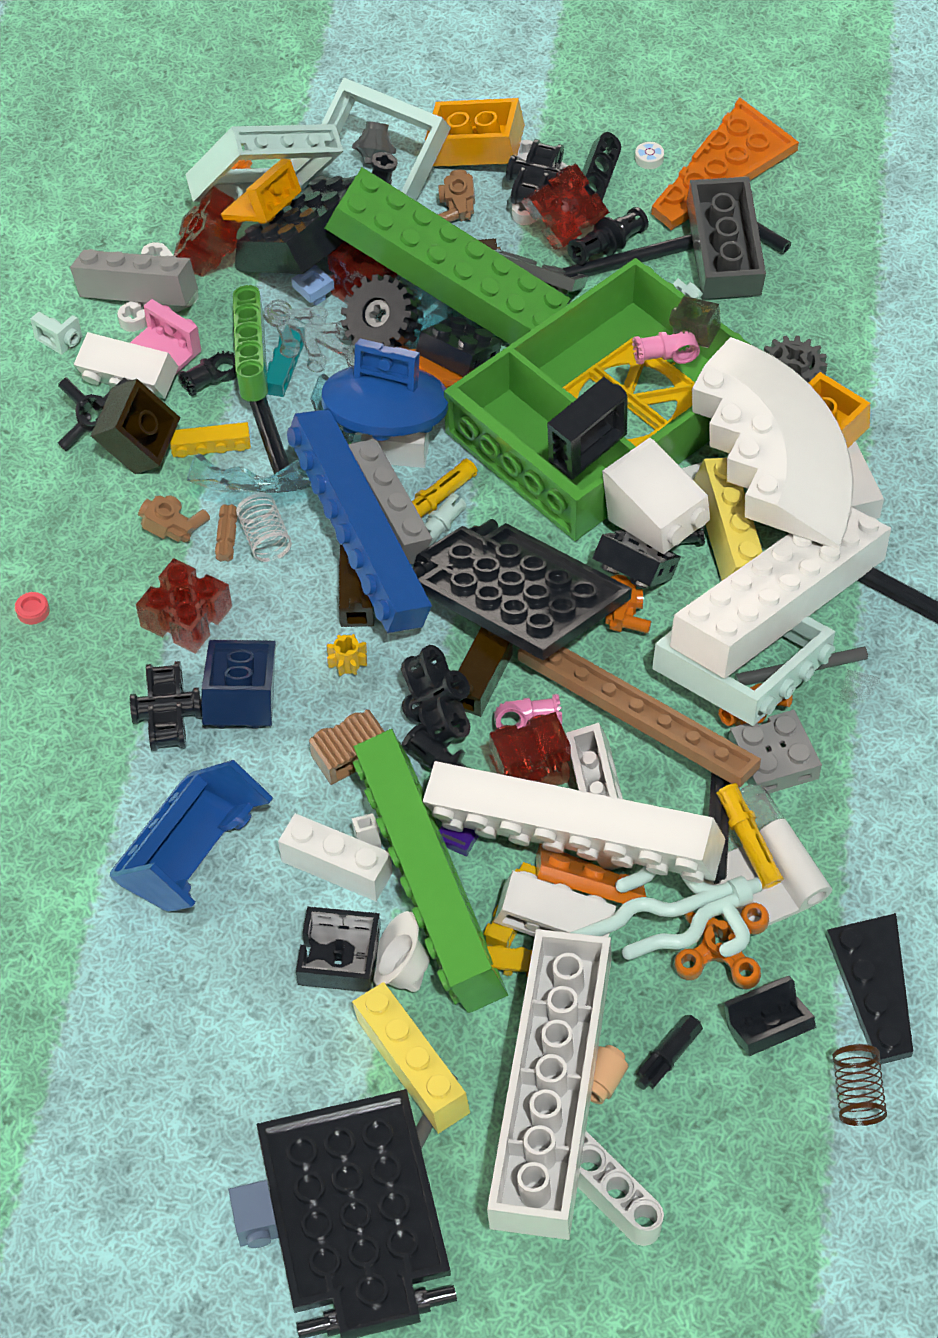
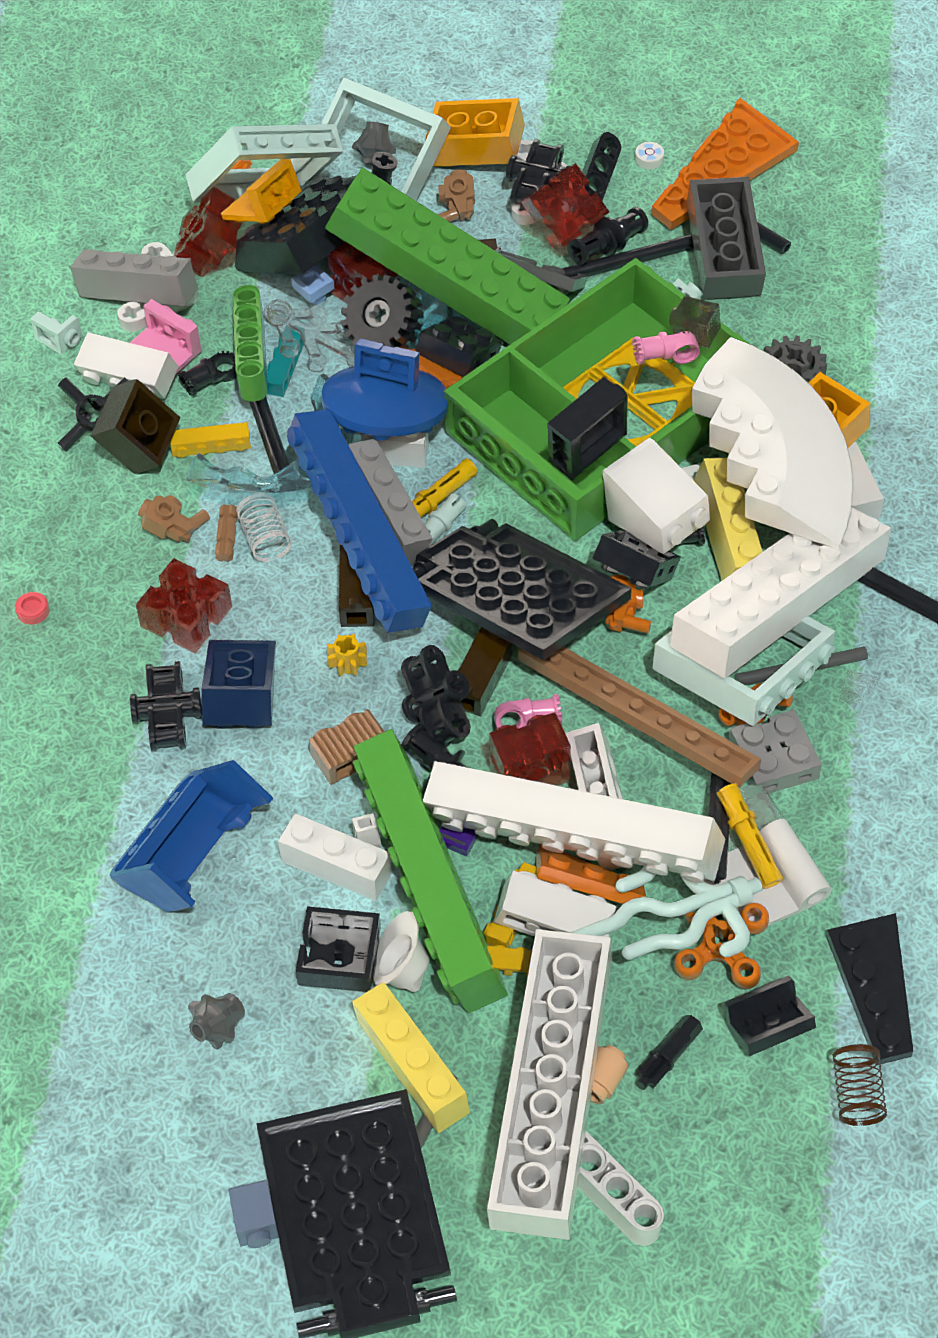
(216, 1018): none -> dark grey rock

